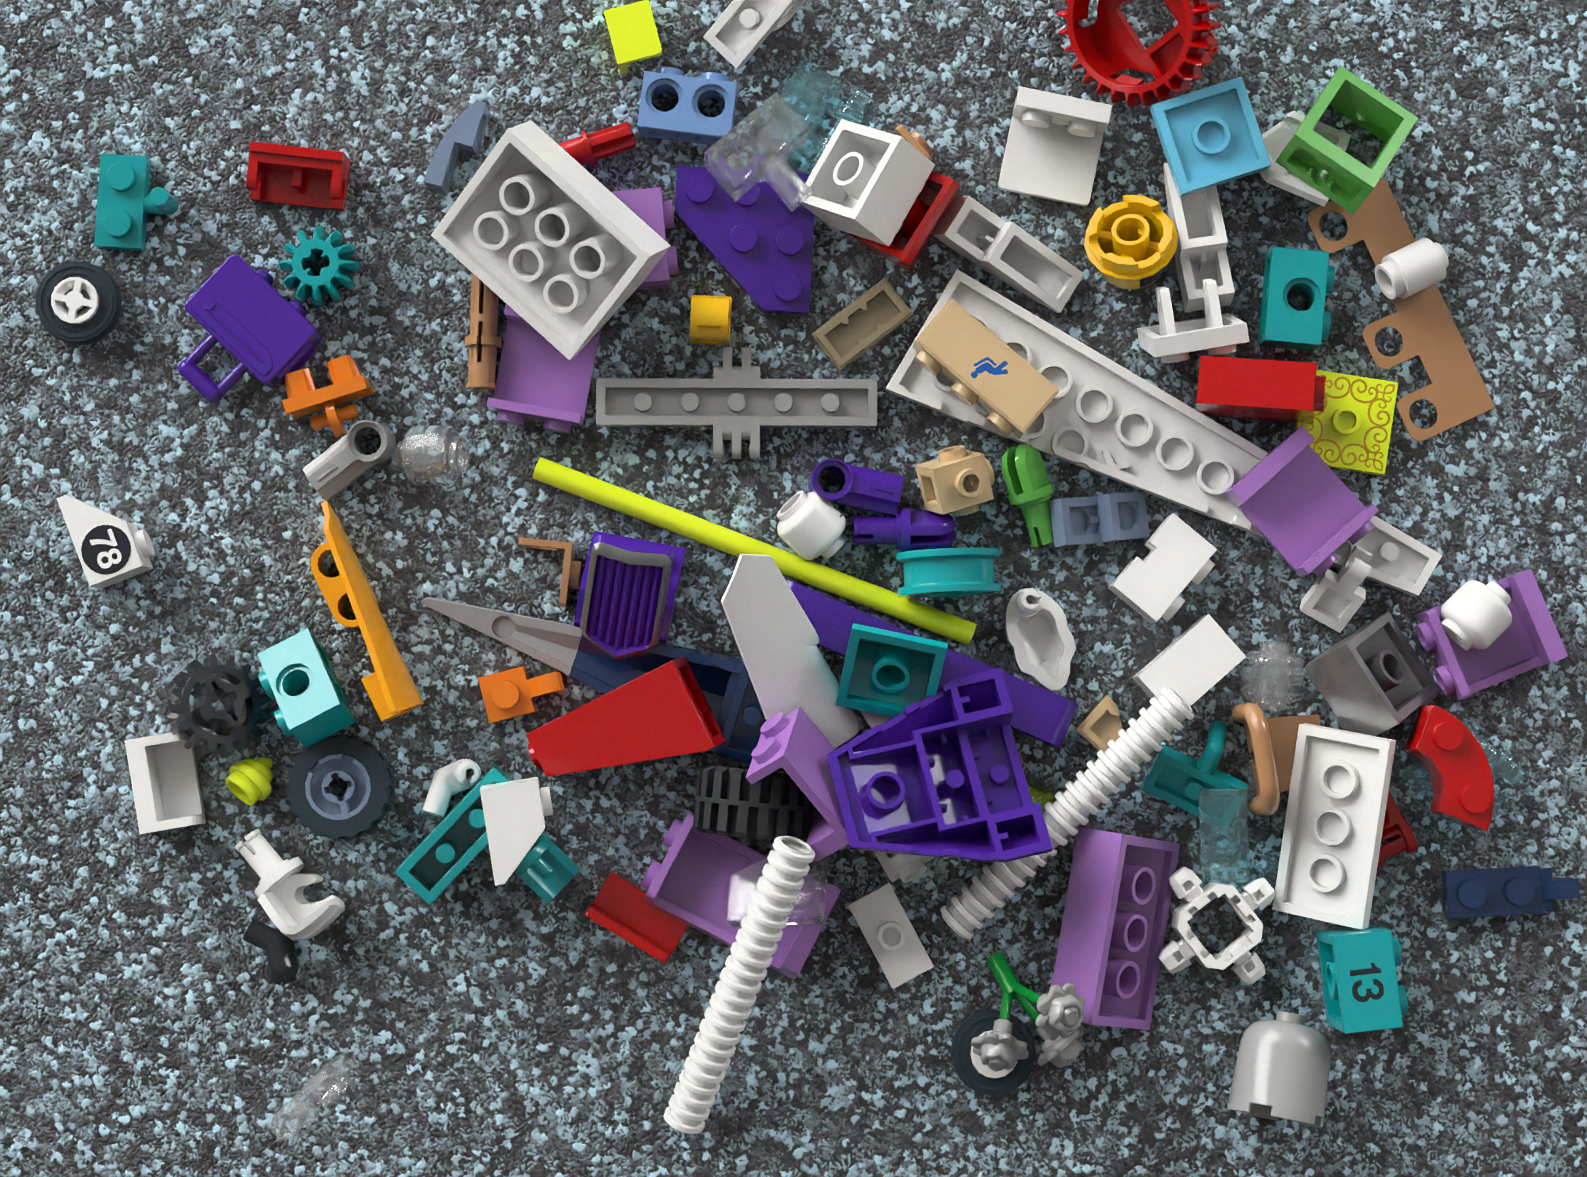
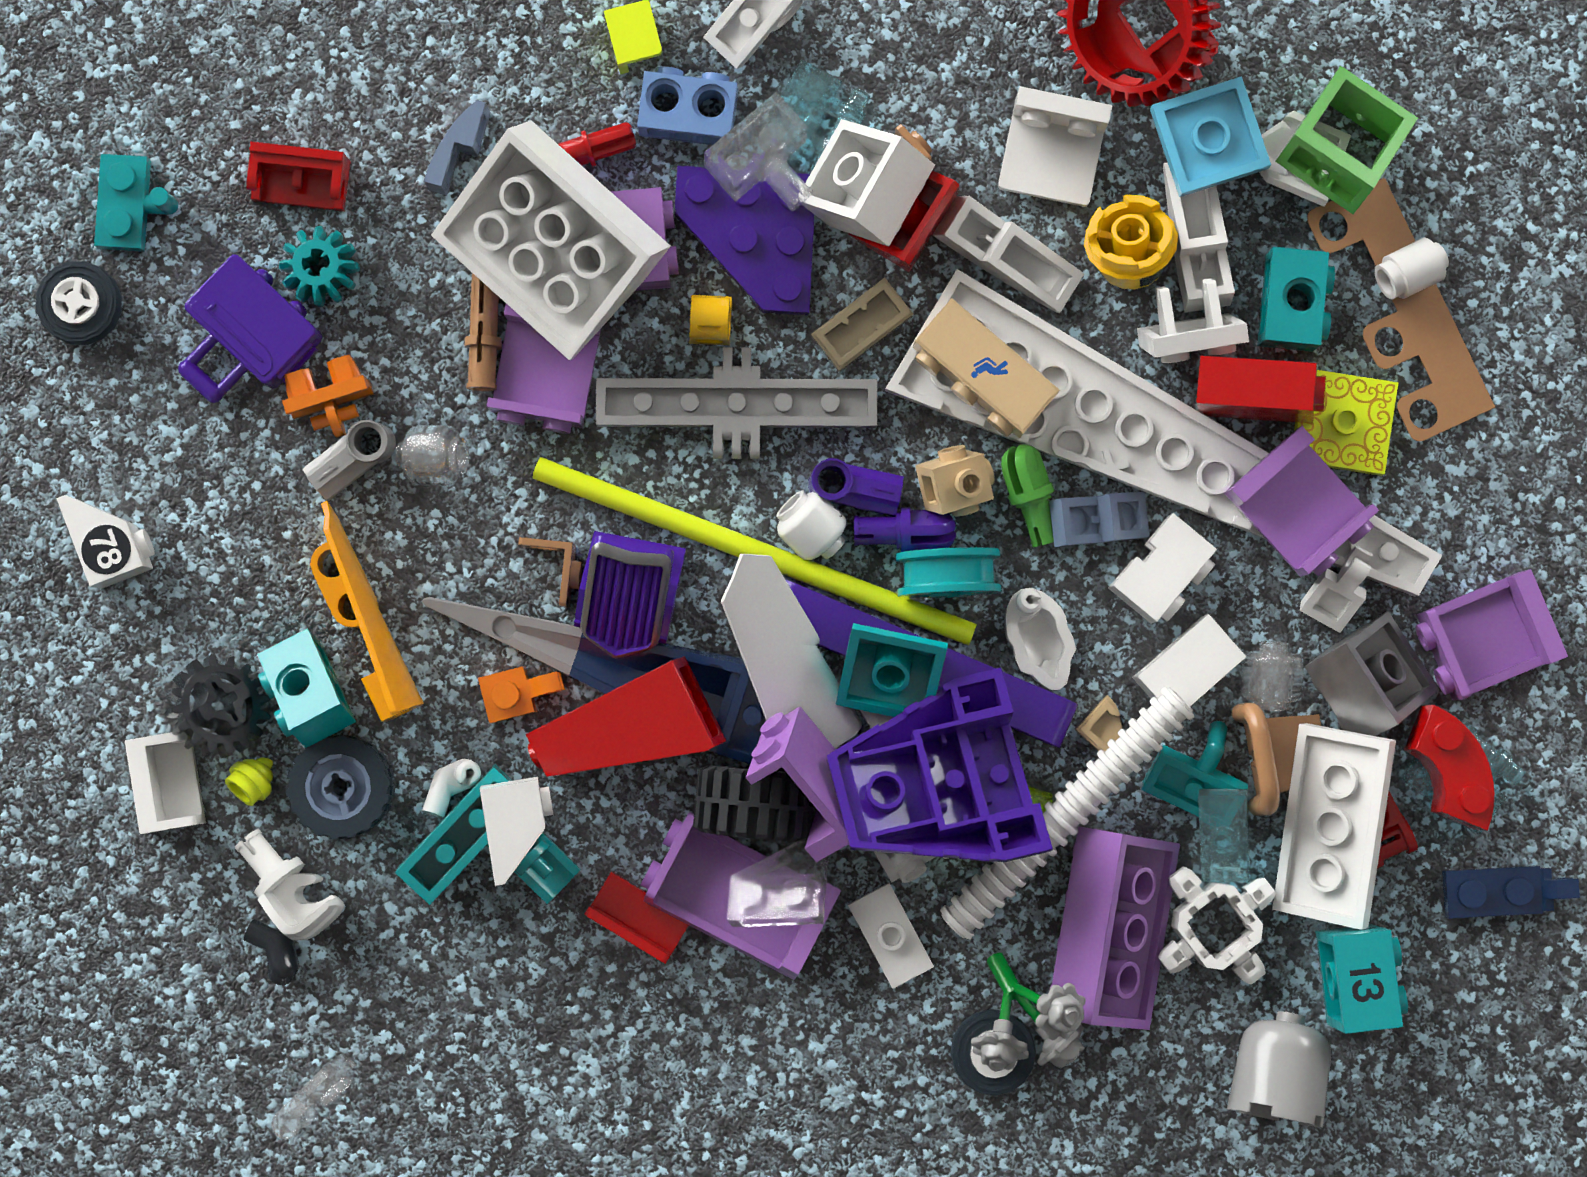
(739, 984): white piece -> none
(1476, 614): white head -> none

